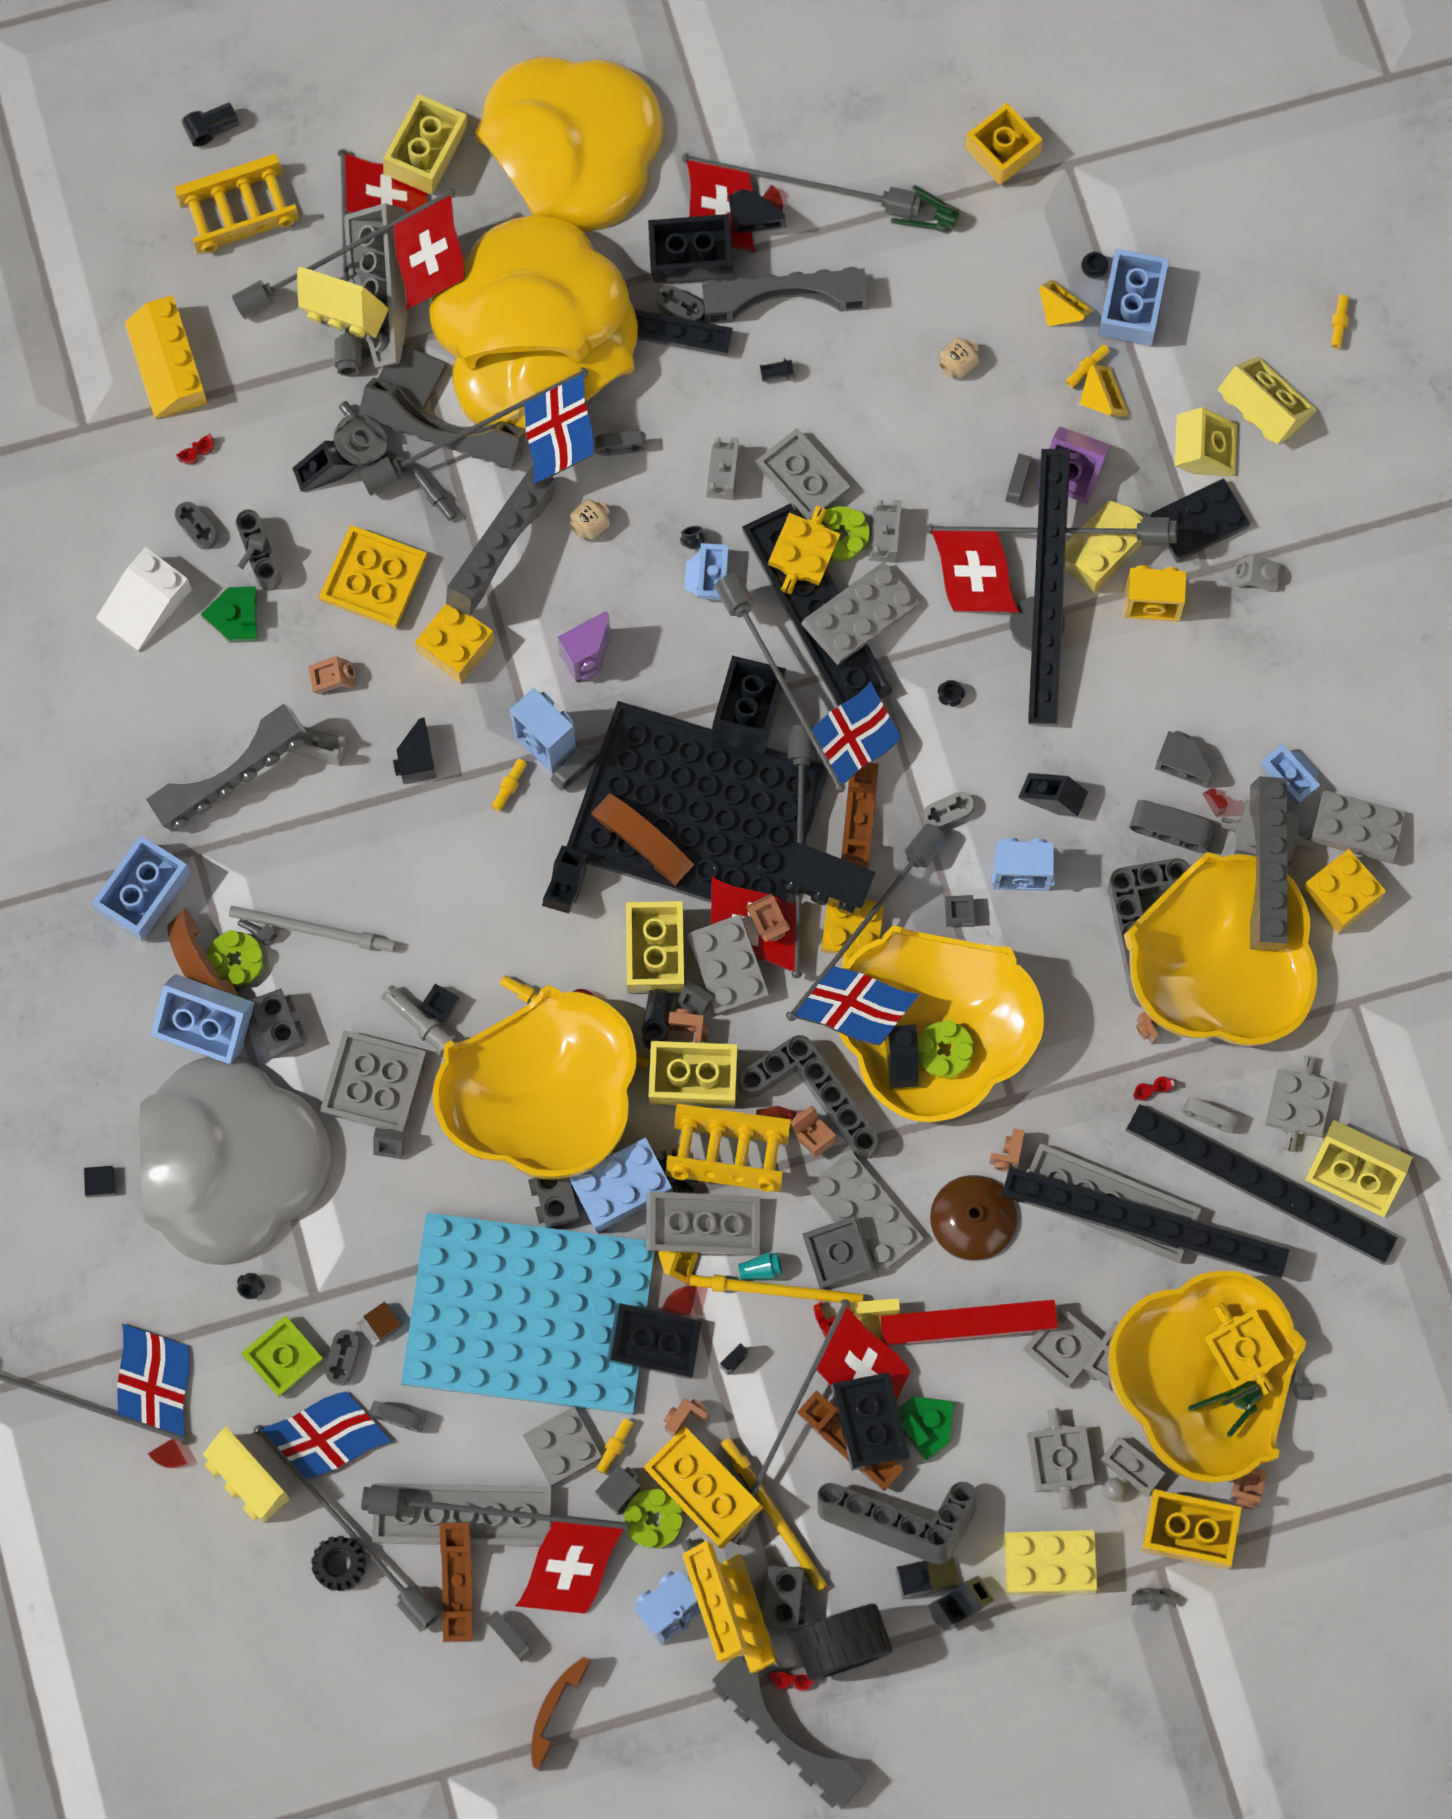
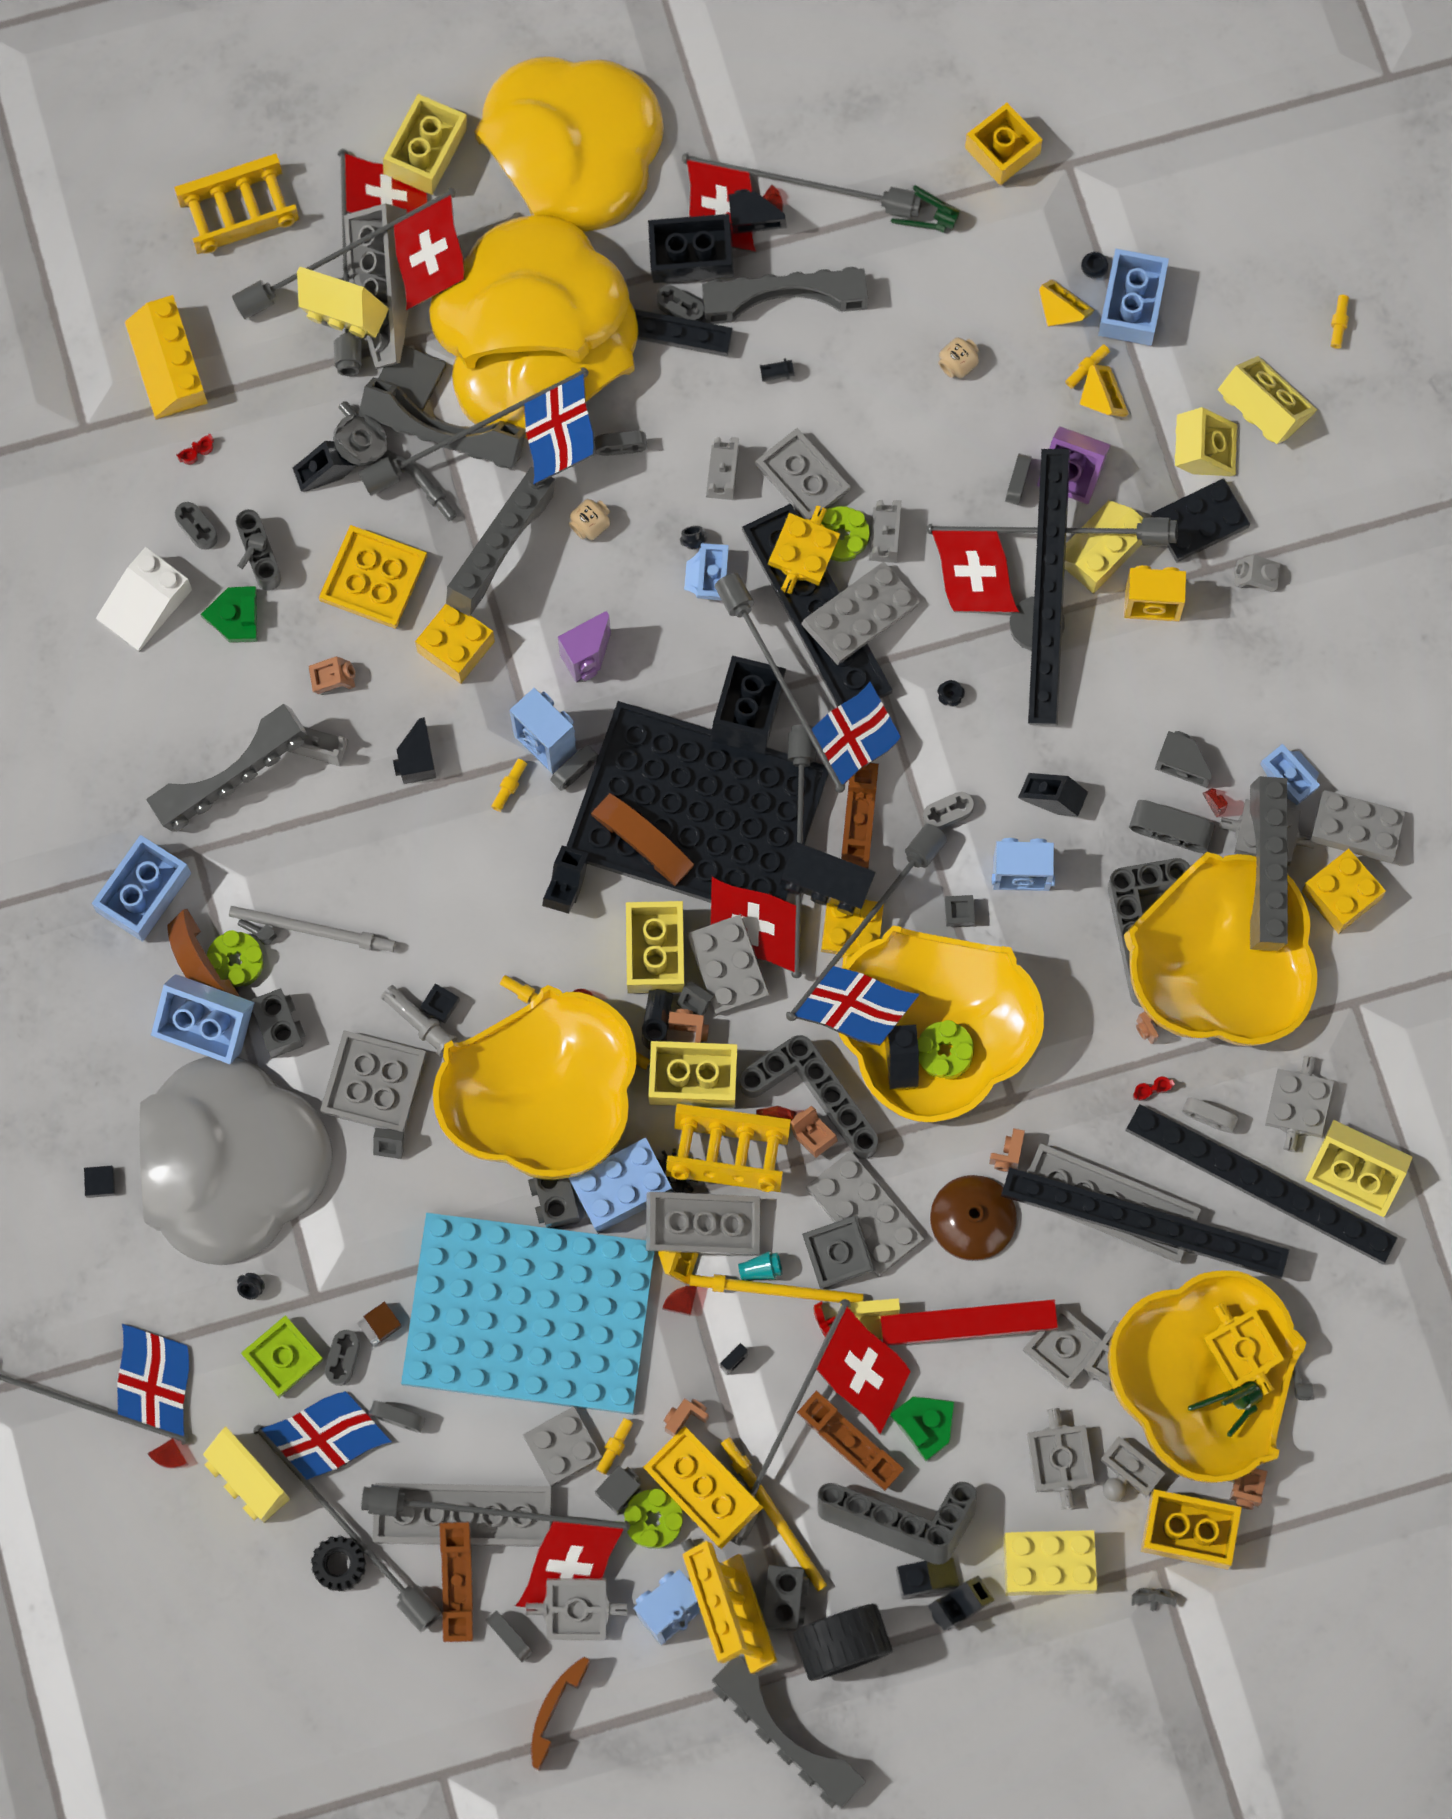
(203, 126): black piece -> none
(576, 1609): none -> light grey plate
(654, 1341): black plate -> none
(768, 918): nougat bracket -> none
(782, 1681): red piece -> none
(870, 1421): black plate -> none

